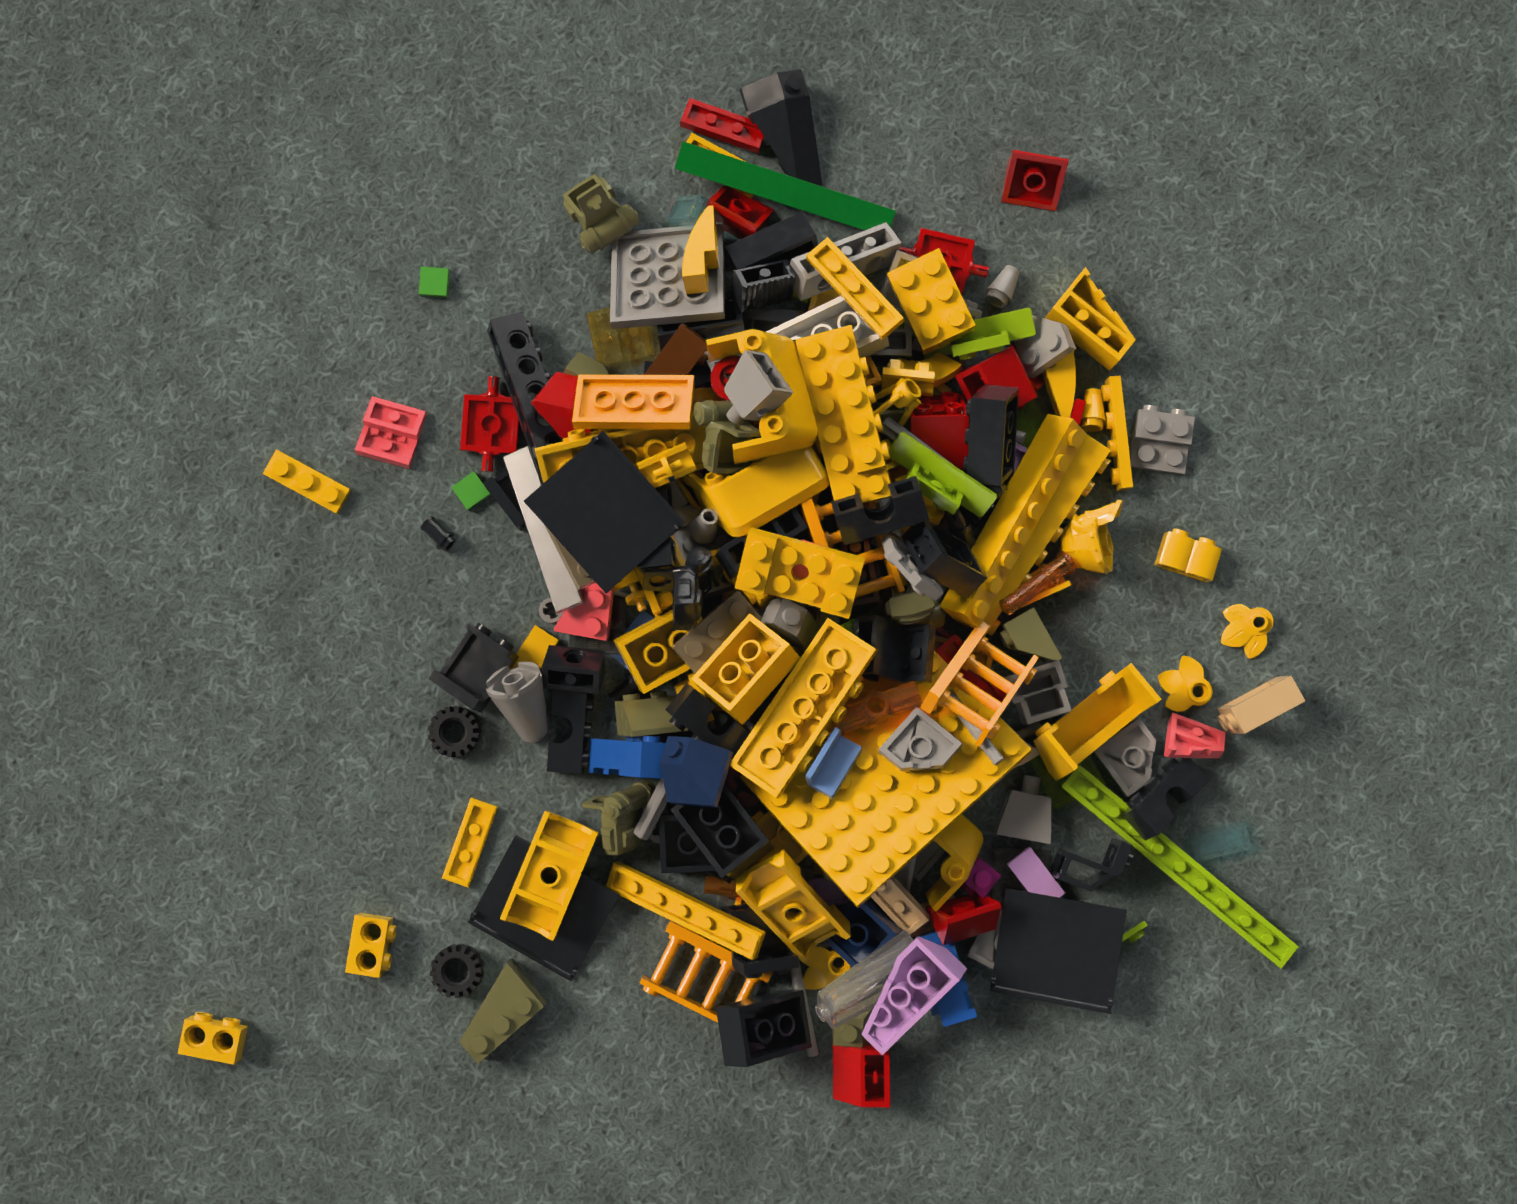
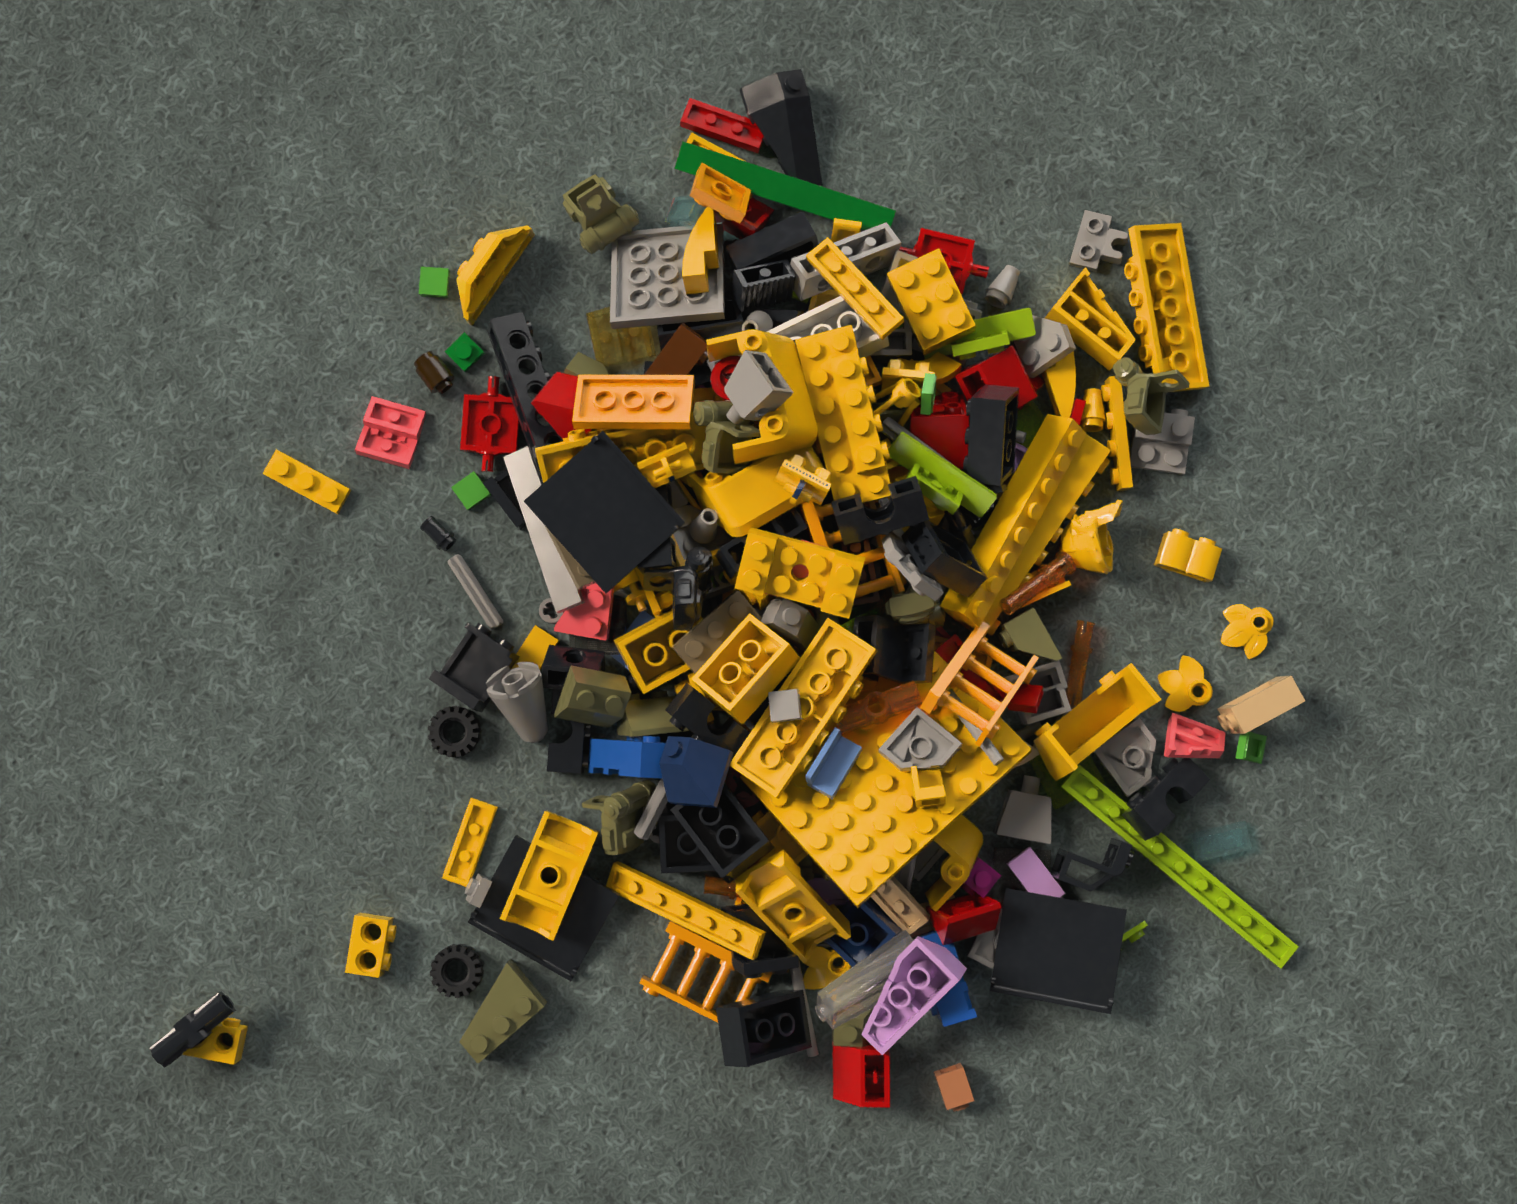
(192, 1029): none -> black piece
(434, 373): none -> dark brown brick
(464, 352): none -> green plate
(475, 591): none -> light grey axle
(477, 890): none -> light grey plate
(489, 267): none -> yellow wedge
(593, 697): none -> olive slope
(720, 193): none -> light orange plate
(761, 321): none -> light grey cone
(785, 705): none -> light grey tile
(802, 482): none -> yellow hips
(844, 229): none -> yellow tile
(928, 394): none -> bright green tile
(928, 787): none -> yellow panel
(954, 1087): none -> nougat brick
(1026, 698): none -> red tile
(1034, 180): red slope -> none
(1079, 661): none -> clear orange pin
(1096, 242): none -> light grey plate
(1146, 394): none -> olive piece
(1165, 303): none -> yellow plate
(1251, 747): none -> bright green tile

